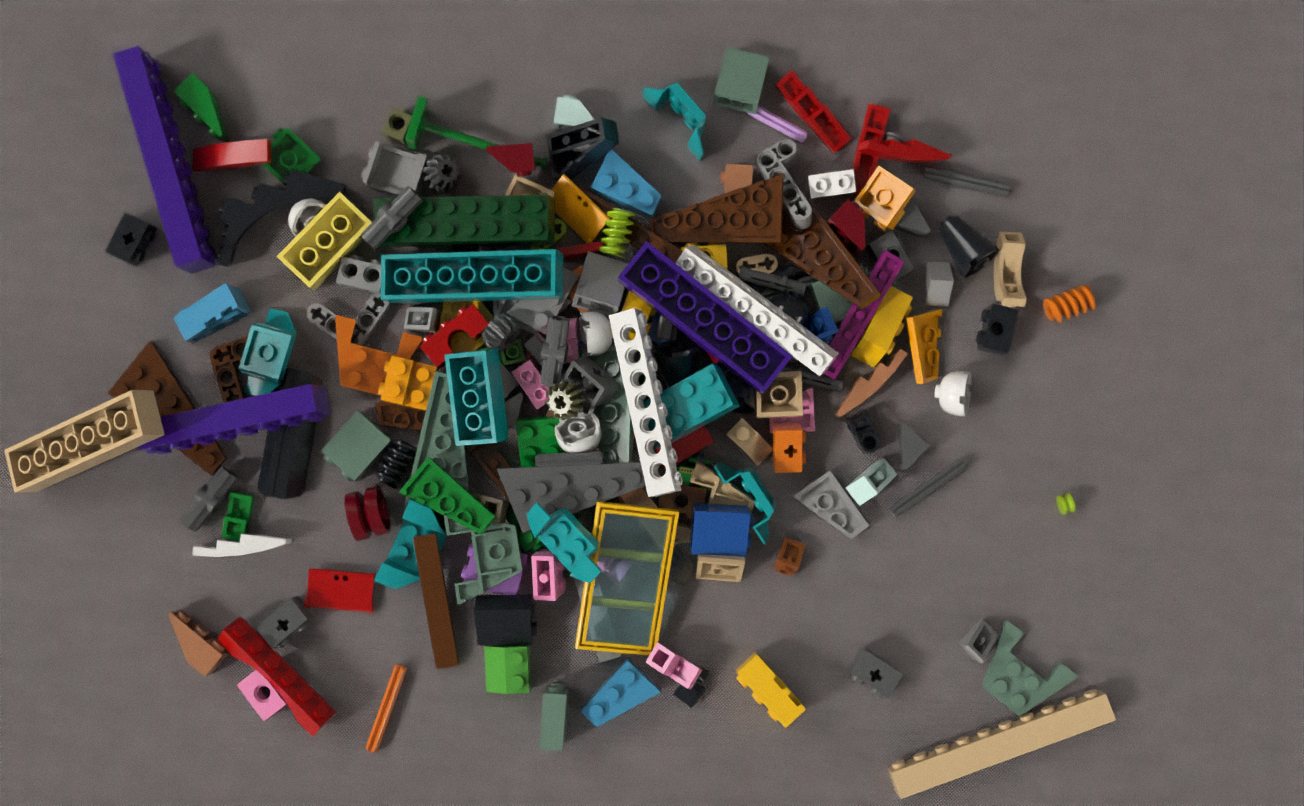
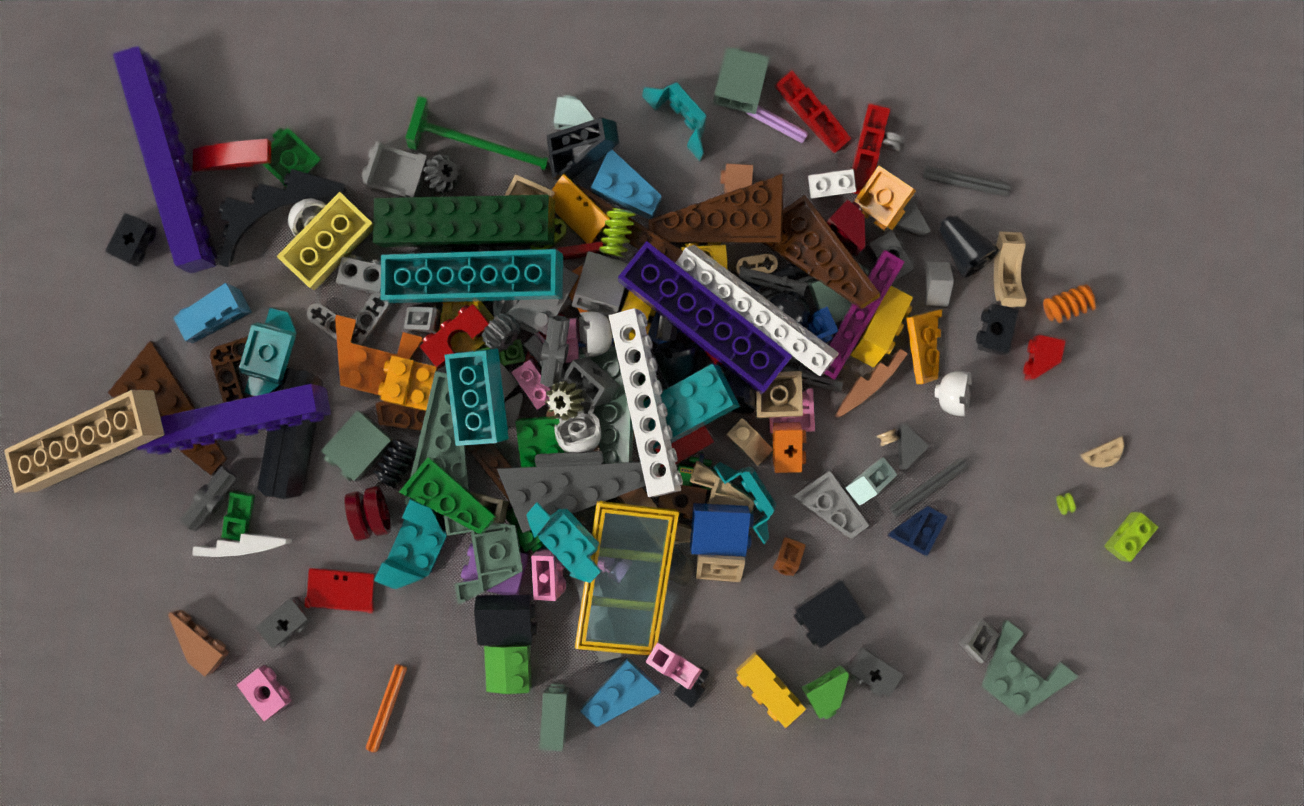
(203, 102): green slope -> none
(301, 698): red arch -> none
(391, 217): dark grey piece -> none
(394, 117): olive brick -> none
(436, 600): reddish brown tile -> none
(515, 157): dark red slope -> none
(779, 165): light grey beam -> none
(827, 692): none -> bright green slope
(828, 613): none -> black brick
(863, 430): black piece -> none
(888, 437): none -> tan bush
(908, 152): red slope -> none
(920, 530): none -> dark blue wing
(1001, 743): tan brick -> none
(1044, 355): none -> red slope
(1105, 454): none -> tan tile
(1131, 536): none -> lime brick

